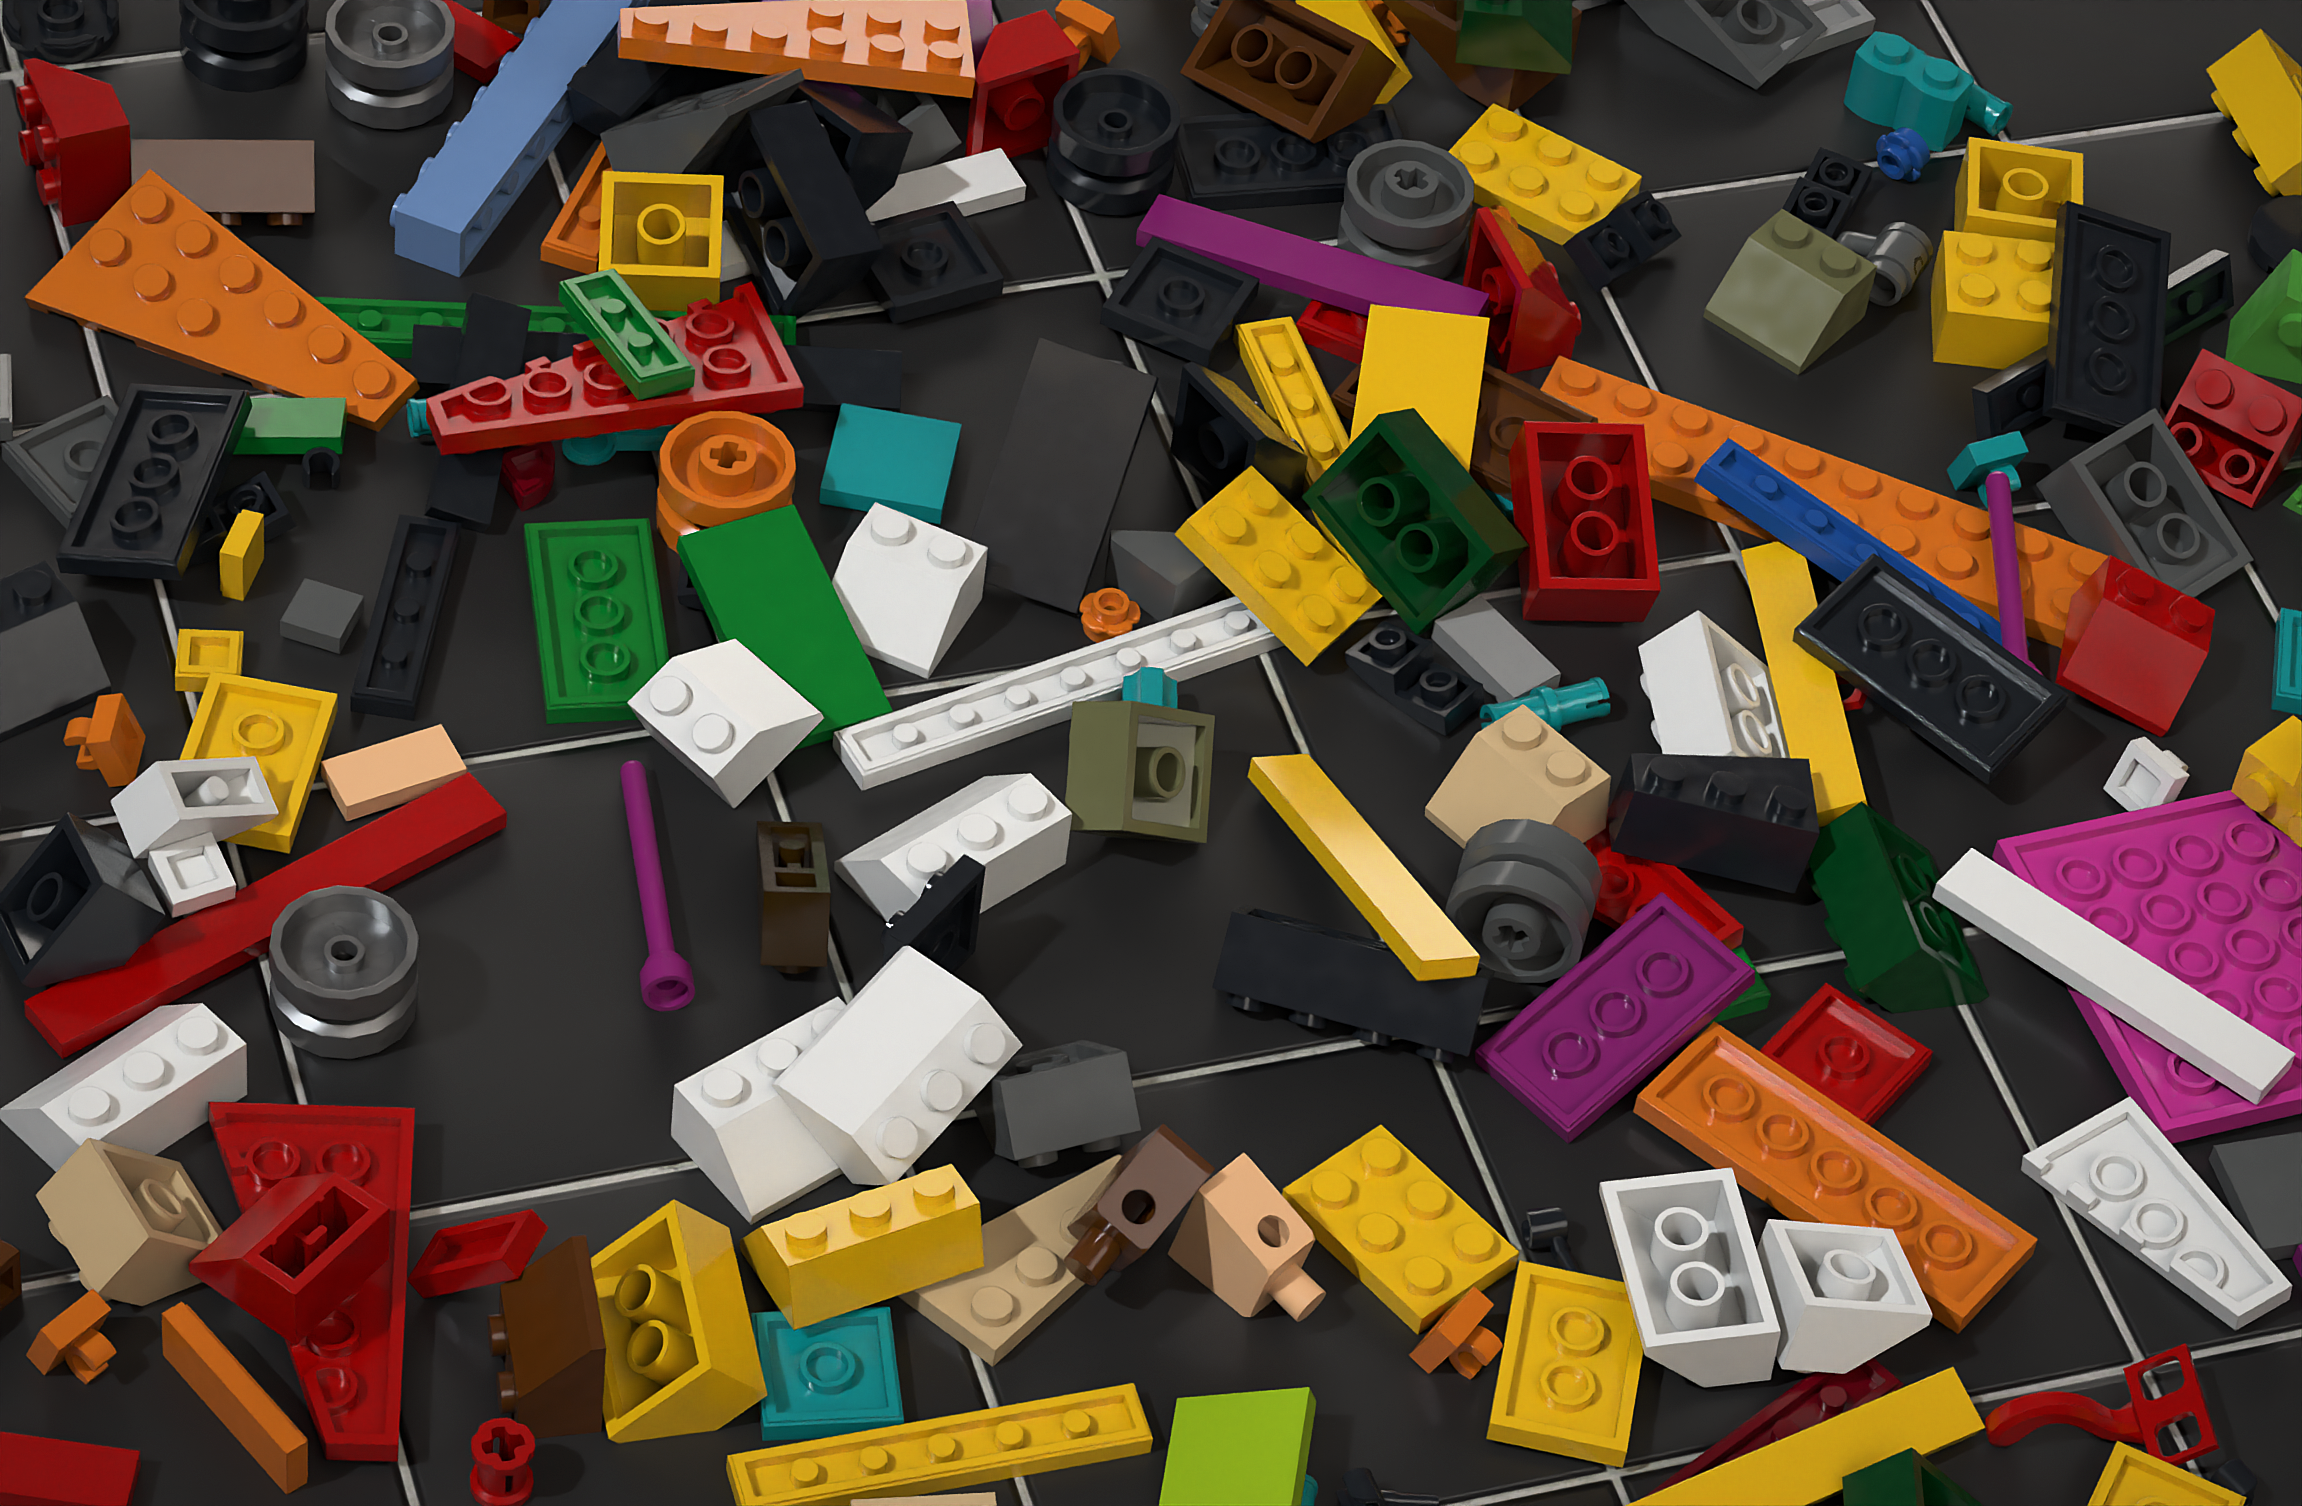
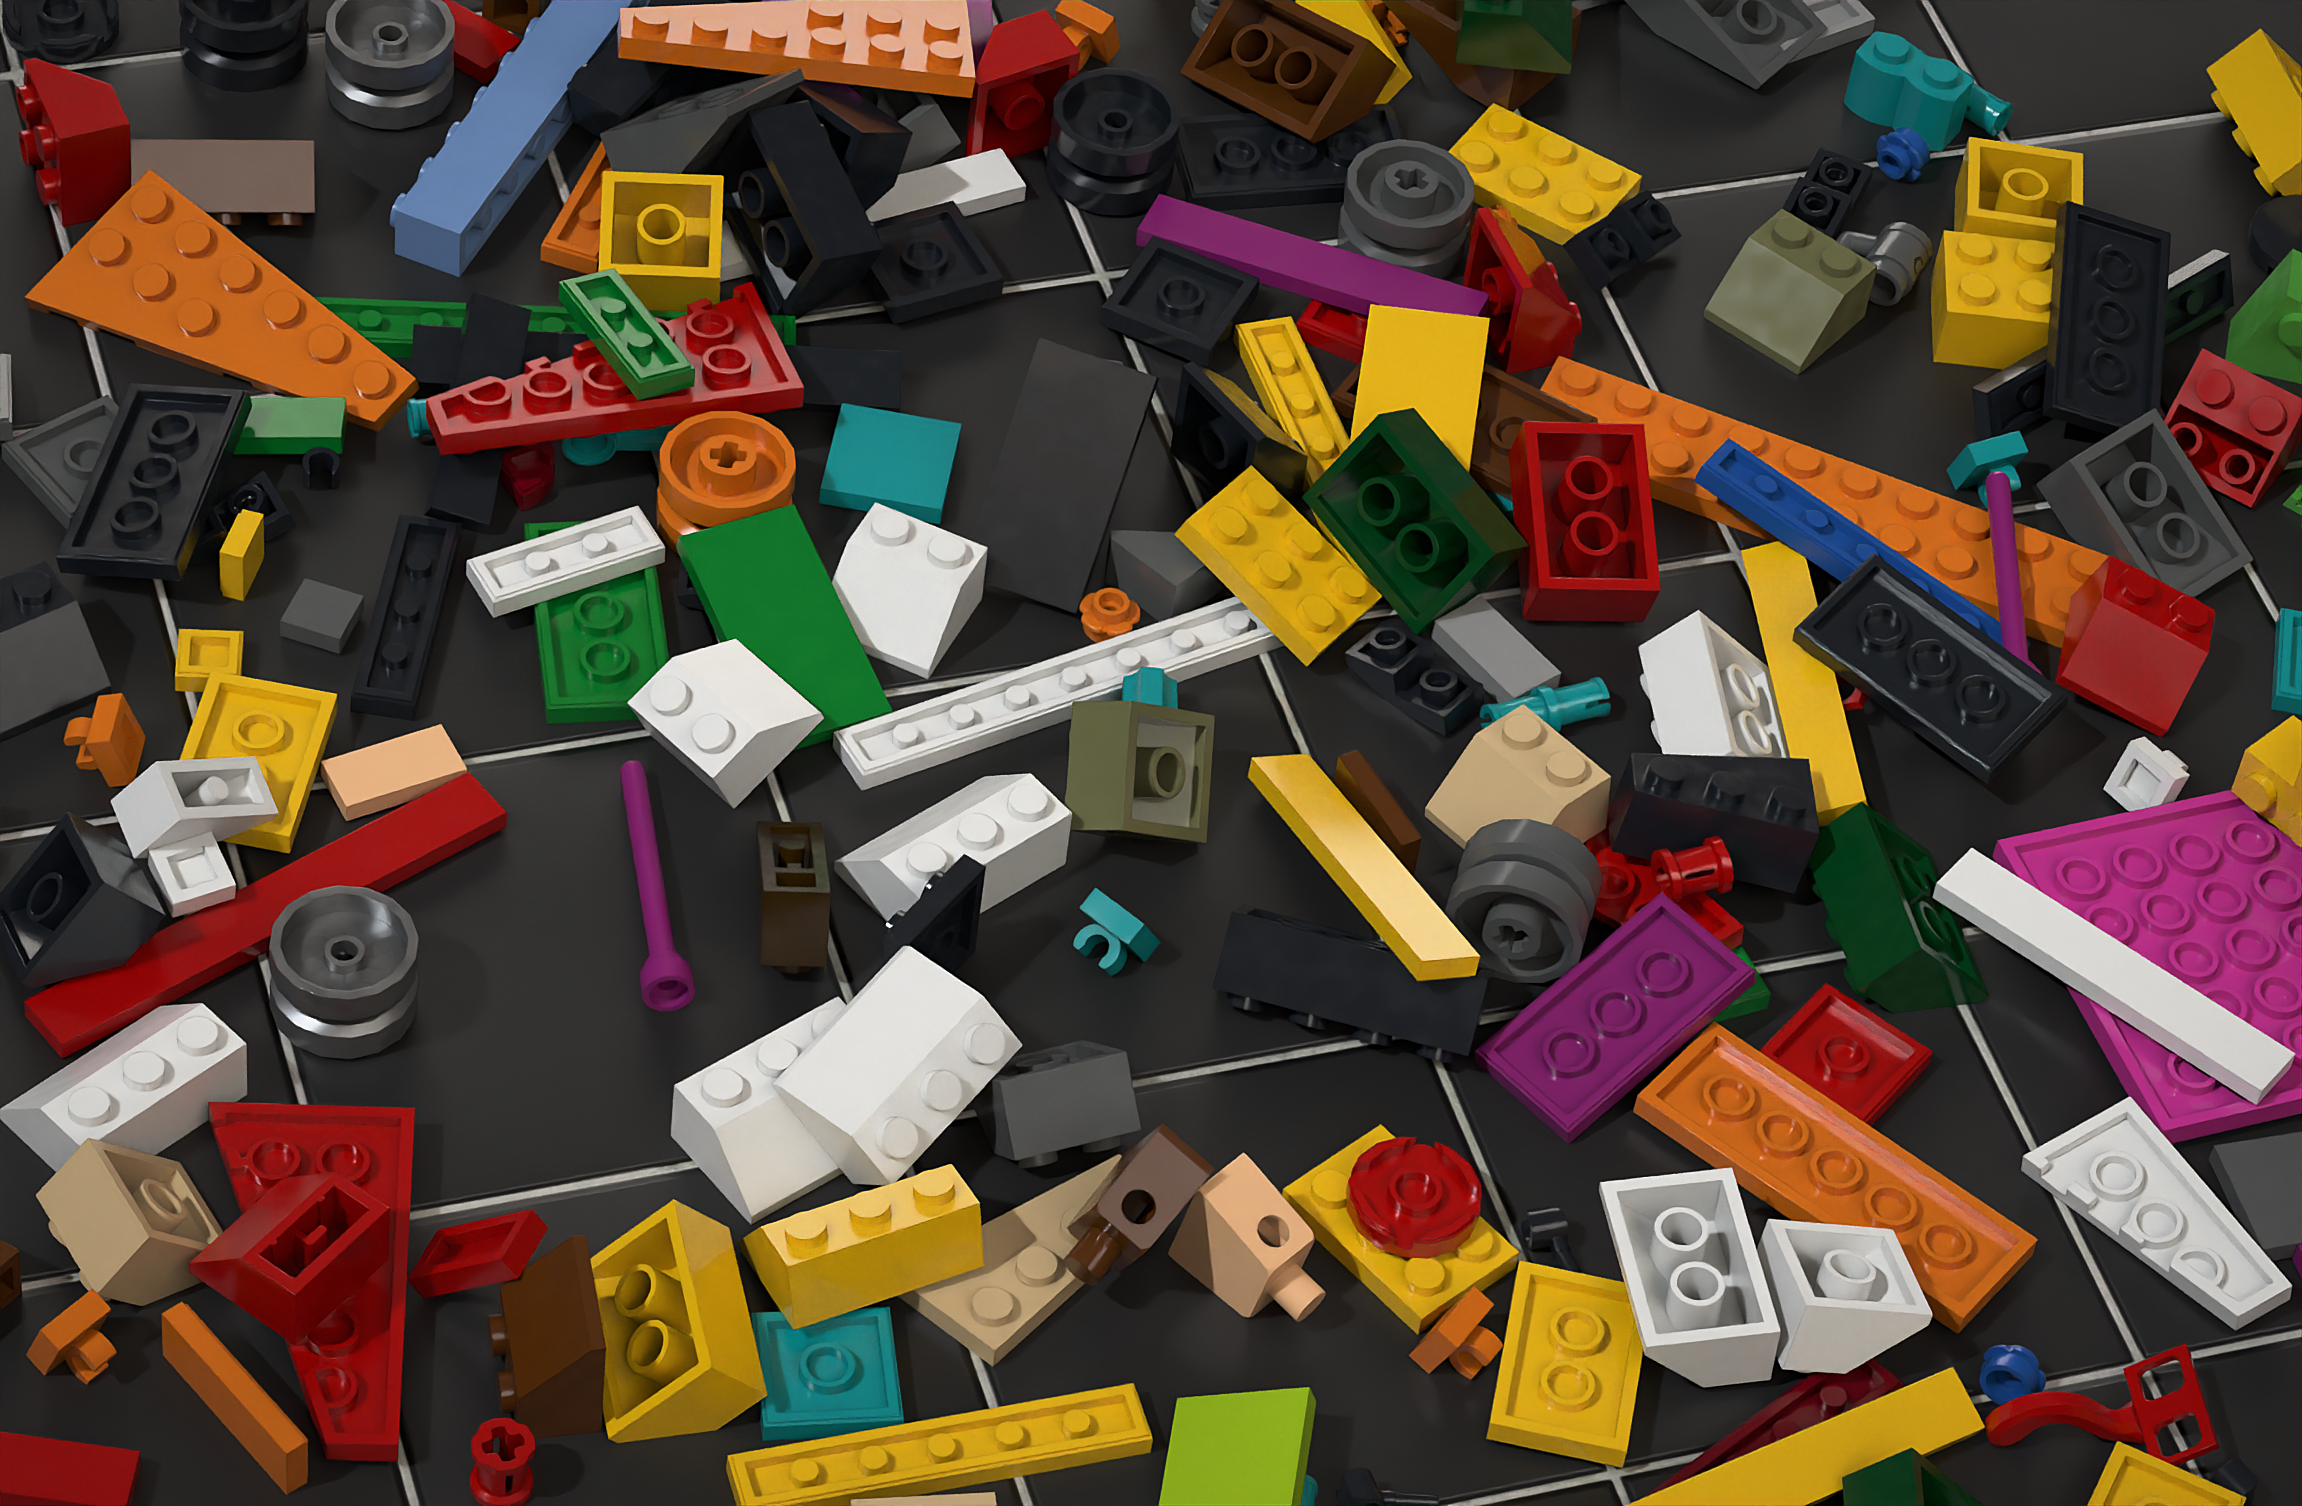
(565, 561): none -> white tile
(1117, 928): none -> teal tile
(1377, 807): none -> reddish brown tile
(1413, 1198): none -> red tile
(1693, 870): none -> red bush
(2010, 1373): none -> blue plate

